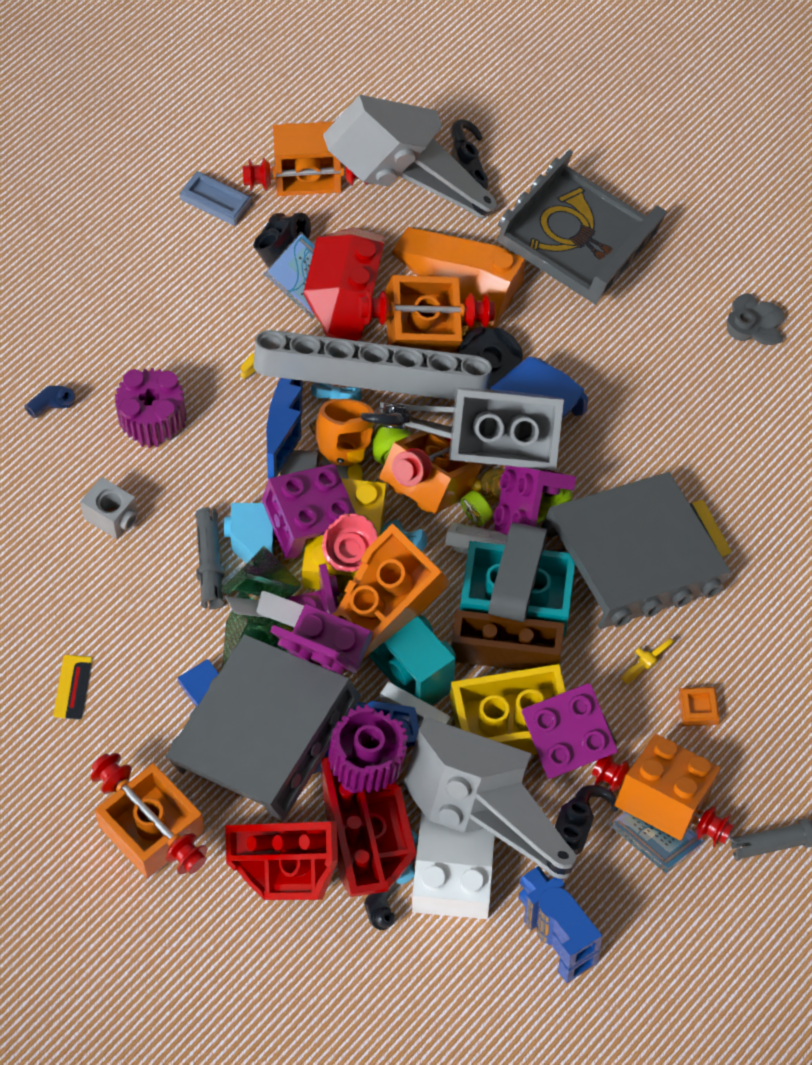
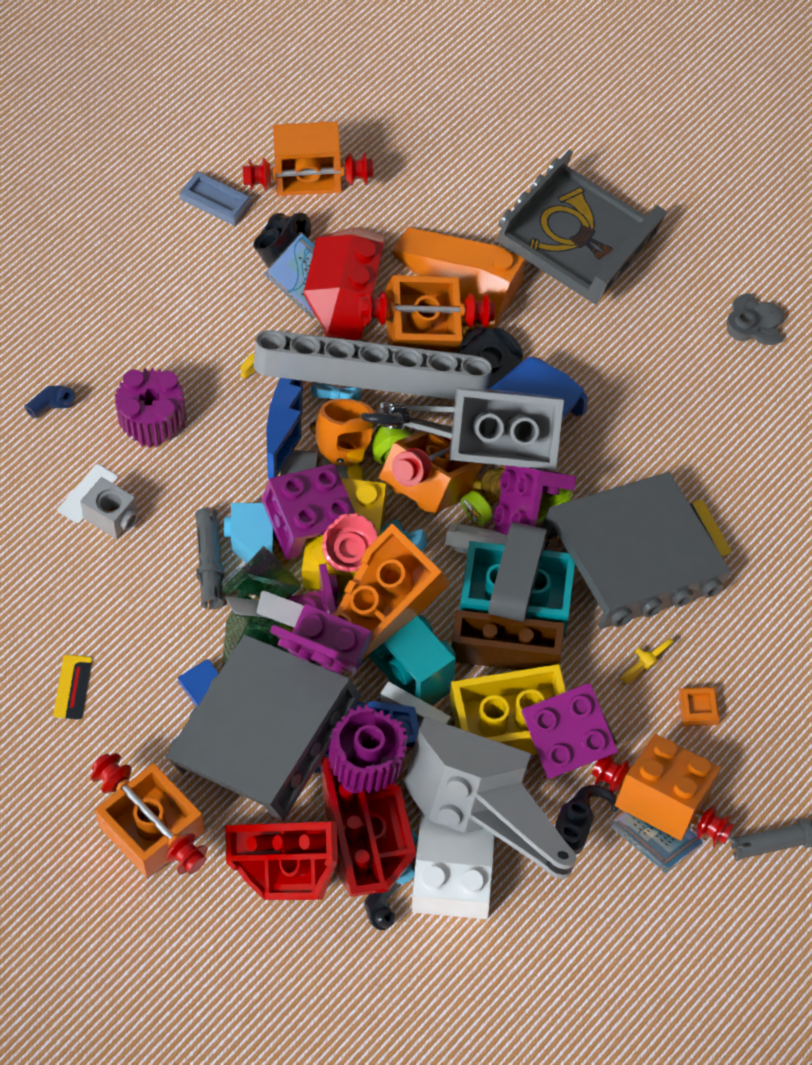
(71, 506): none -> white sticker
(396, 139): light grey slope -> none
(560, 923): blue hips -> none

